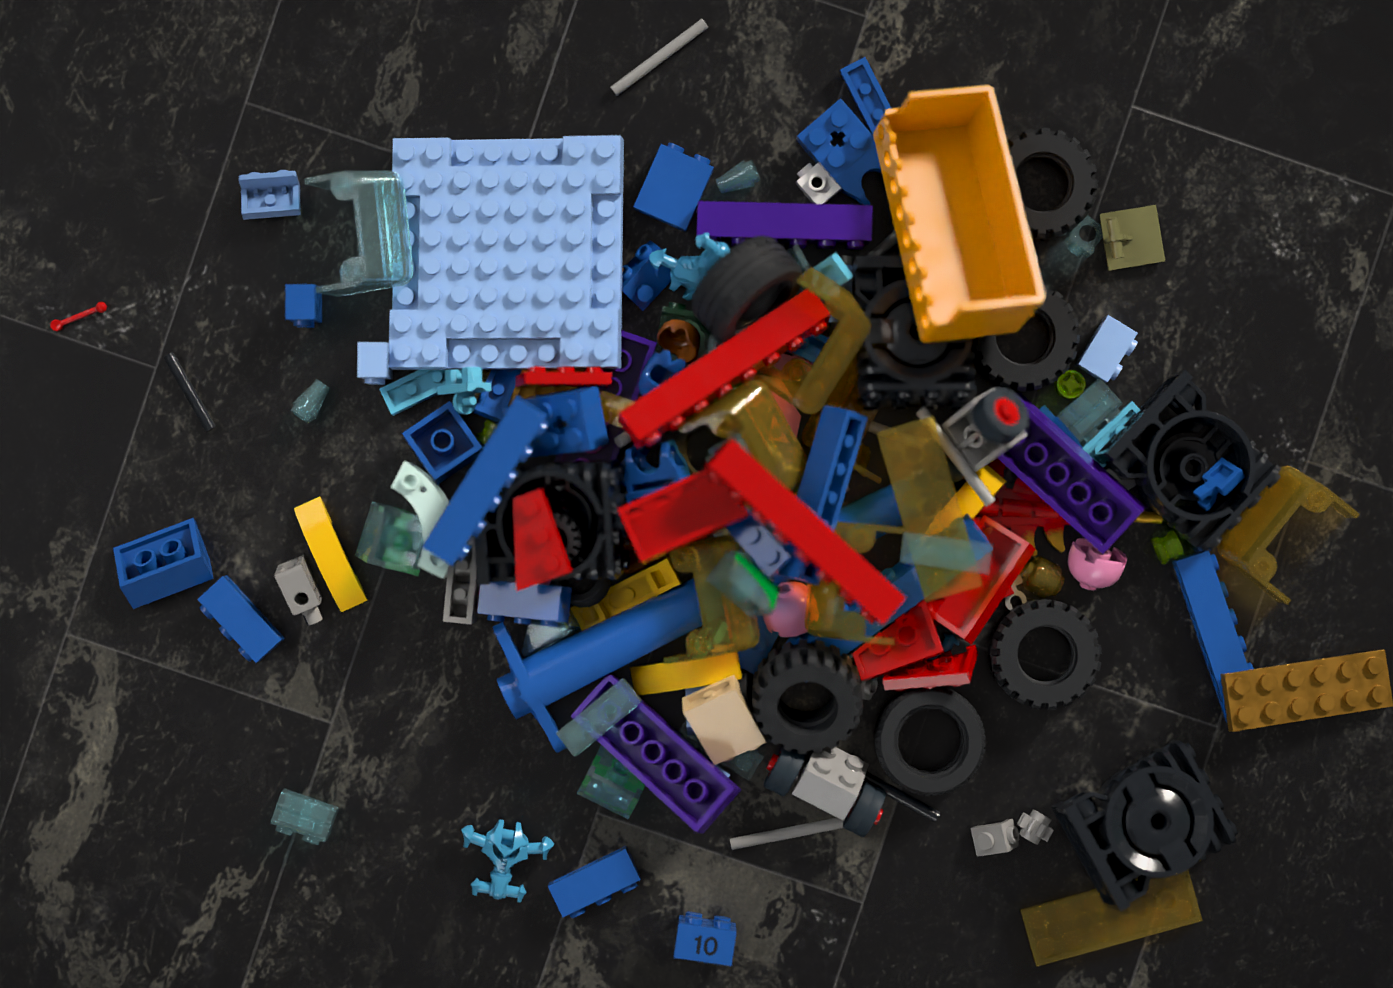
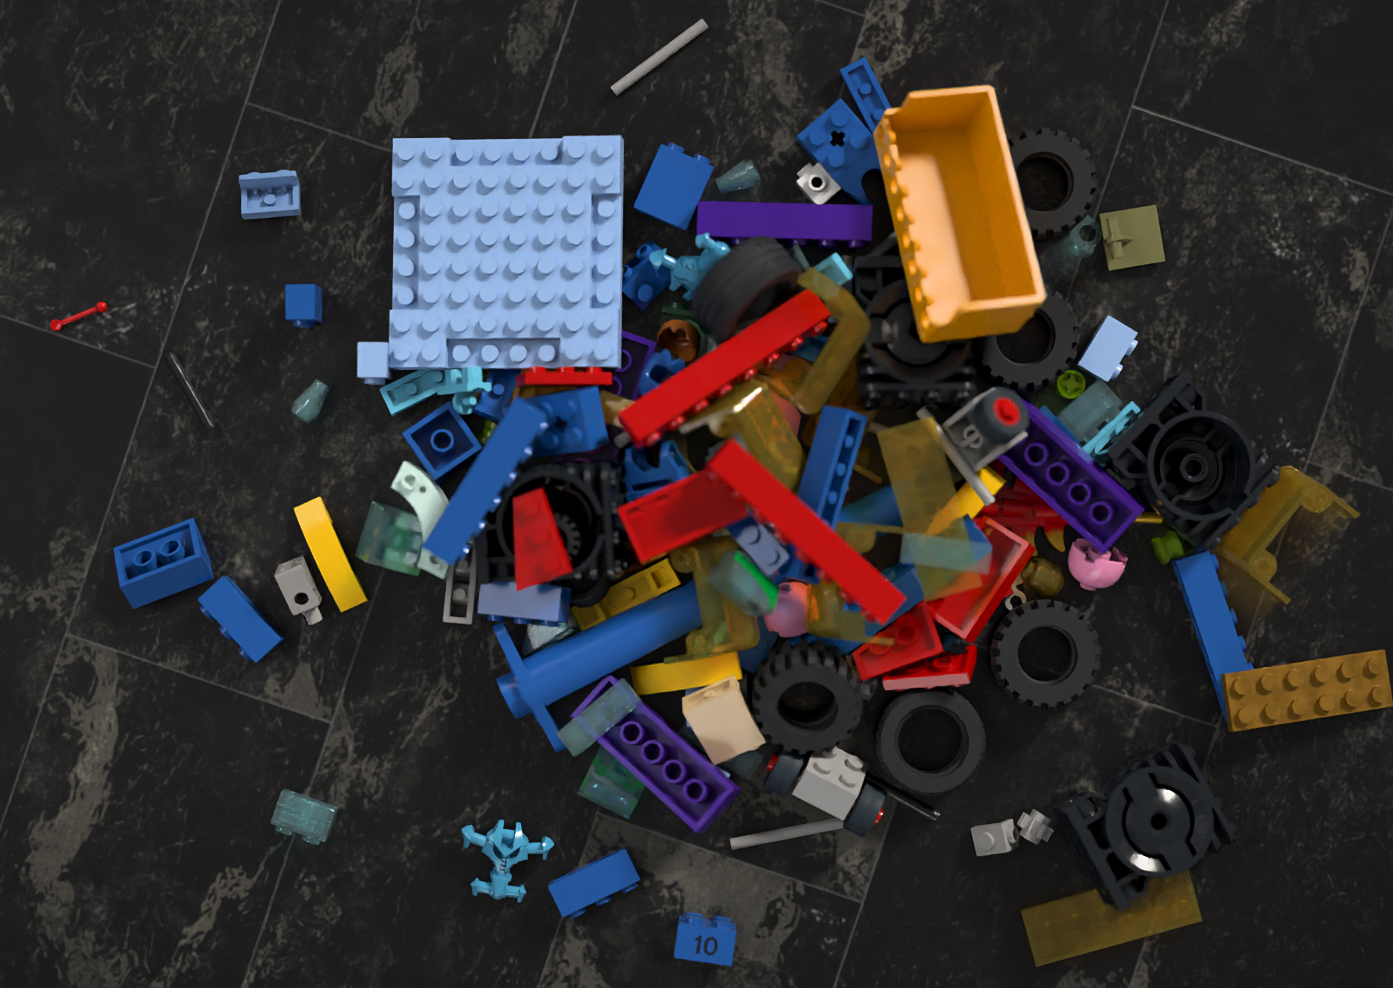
(380, 228): clear light blue windscreen -> none
(1218, 479): blue plate -> none

